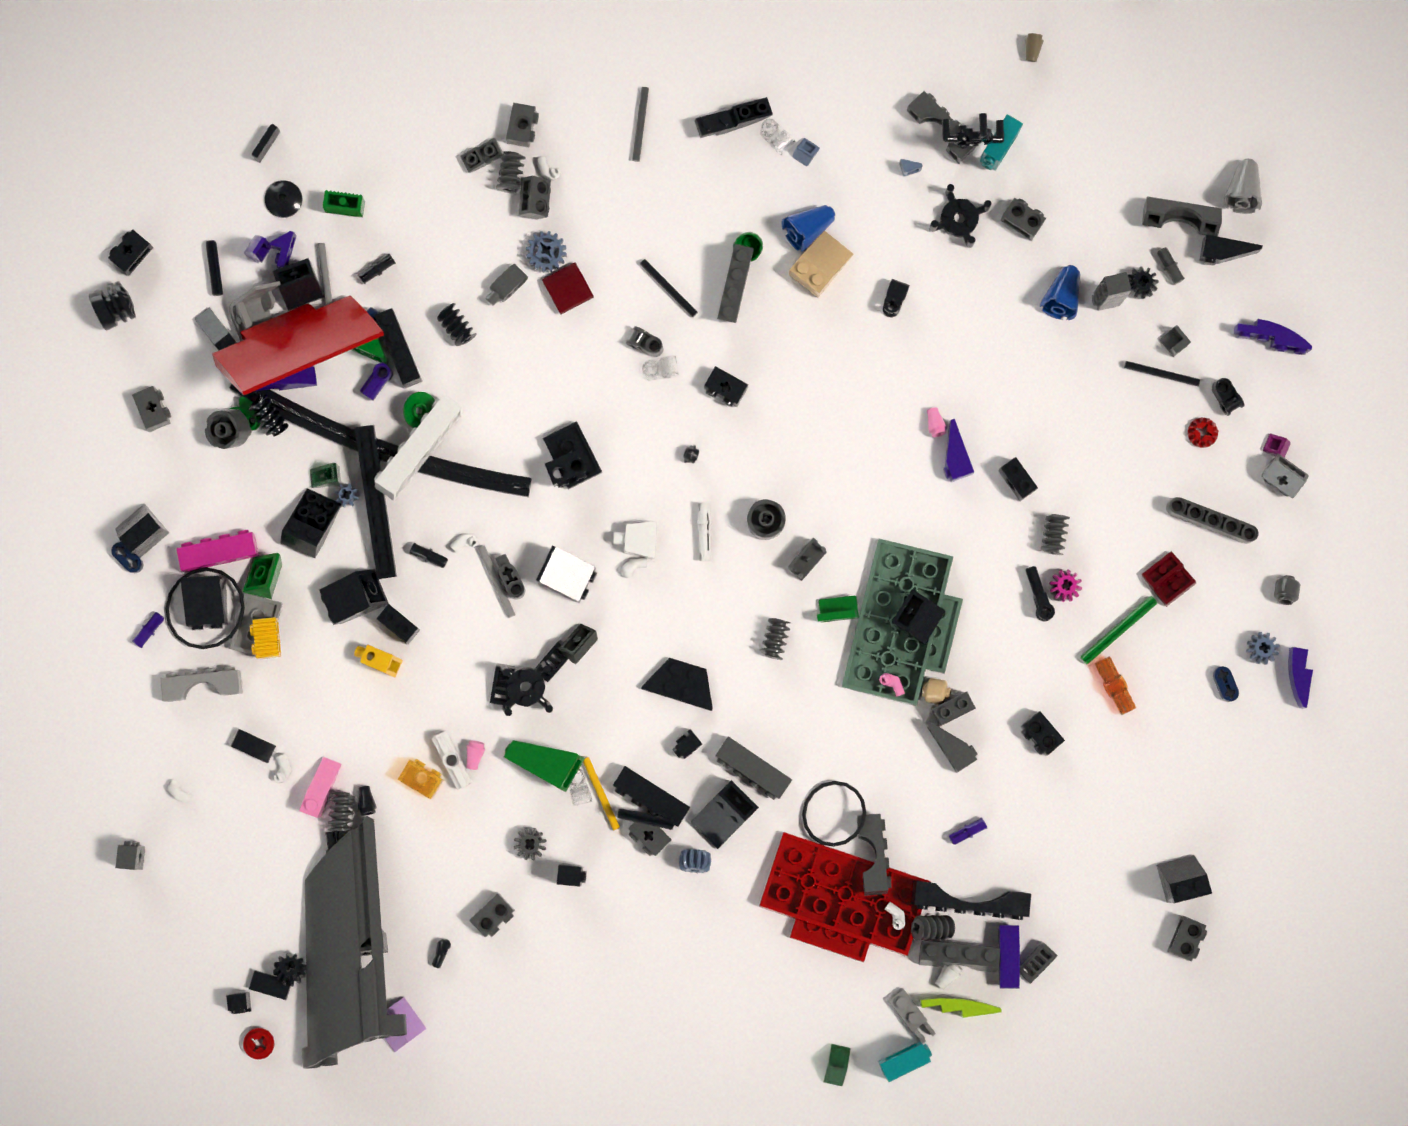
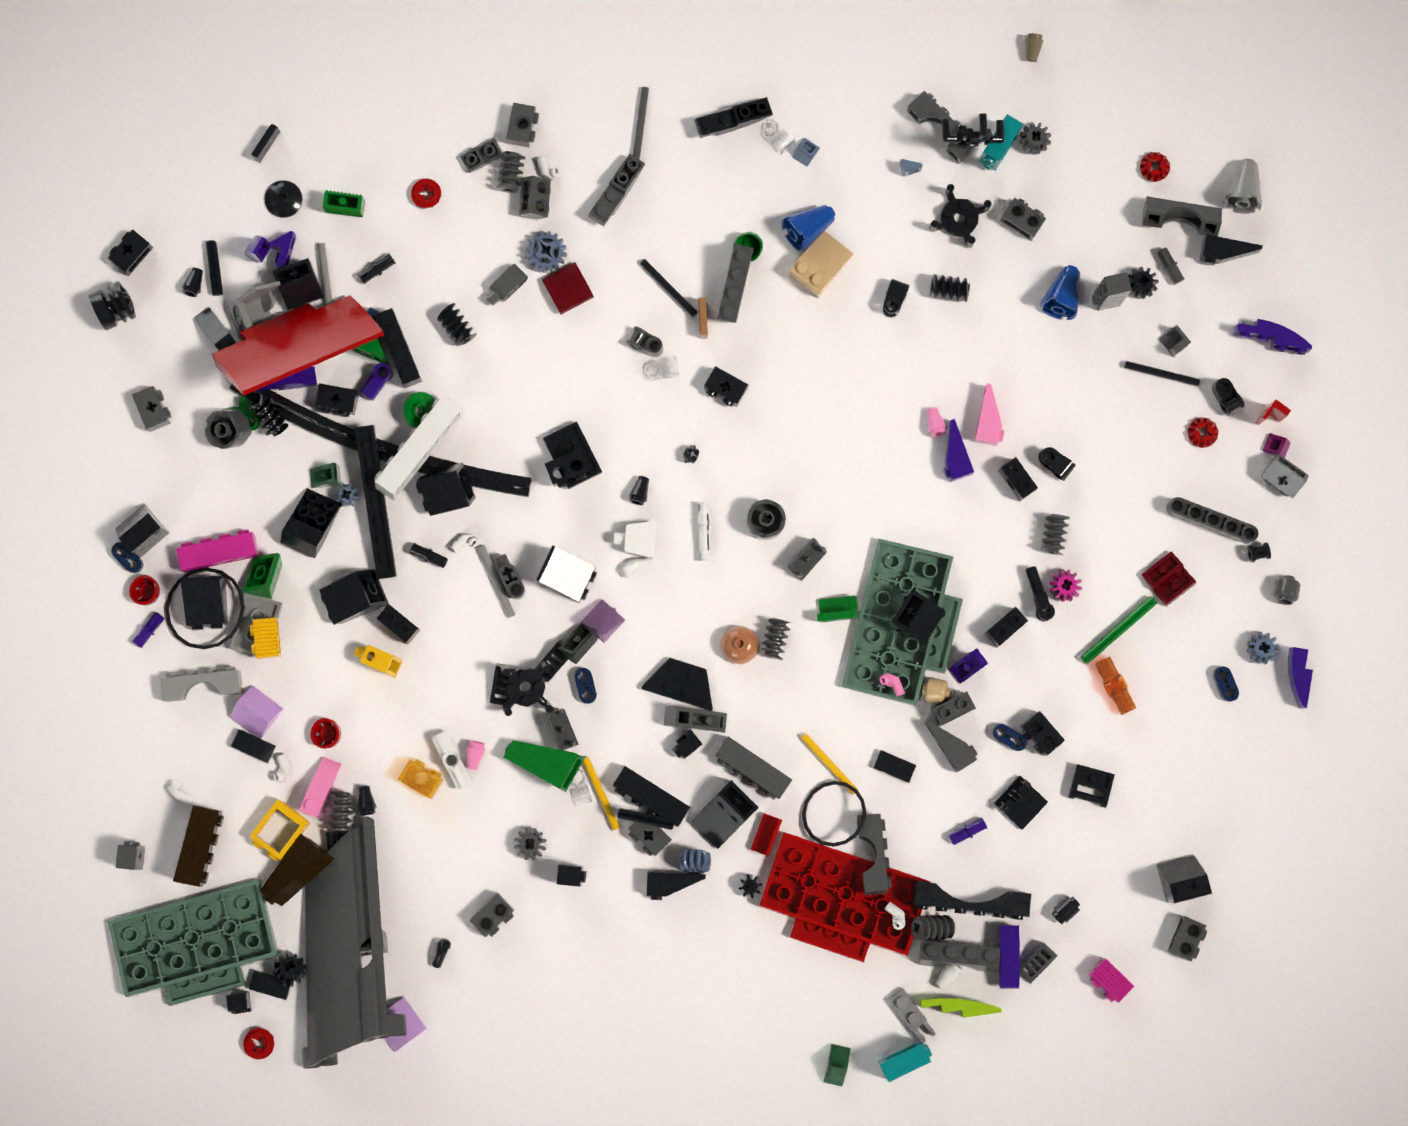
(148, 591): none -> red helmet
(192, 284): none -> black cone
(194, 944): none -> sand green slope
(198, 846): none -> dark brown slope
(256, 712): none -> lavender slope
(289, 812): none -> yellow window
(295, 870): none -> dark brown slope
(328, 393): none -> black brick
(328, 733): none -> red helmet
(420, 187): none -> red gear
(445, 490): none -> black slope
(562, 730): none -> dark grey hinge
(581, 687): none -> dark blue beam
(602, 621): none -> clear purple piece
(617, 190): none -> dark grey slope
(640, 491): none -> black cone
(668, 883): none -> black slope
(695, 719): none -> dark grey slope
(703, 318): none -> medium nougat tile
(739, 645): none -> nougat cylinder
(746, 883): none -> black gear
(766, 834): none -> red panel
(827, 761): none -> yellow bar
(894, 766): none -> black tile
(950, 287): none -> black piece
(968, 665): none -> dark purple slope
(989, 420): none -> bright pink slope
(1006, 627): none -> black brick
(1012, 733): none -> dark blue beam
(1021, 802): none -> black hinge
(1035, 145): none -> dark grey gear
(1058, 464): none -> black piece
(1066, 909): none -> black brick
(1092, 779): none -> black plate
(1110, 980): none -> dark pink brick
(1155, 175): none -> red gear
(1259, 552): none -> black bush
(1275, 410): none -> red panel

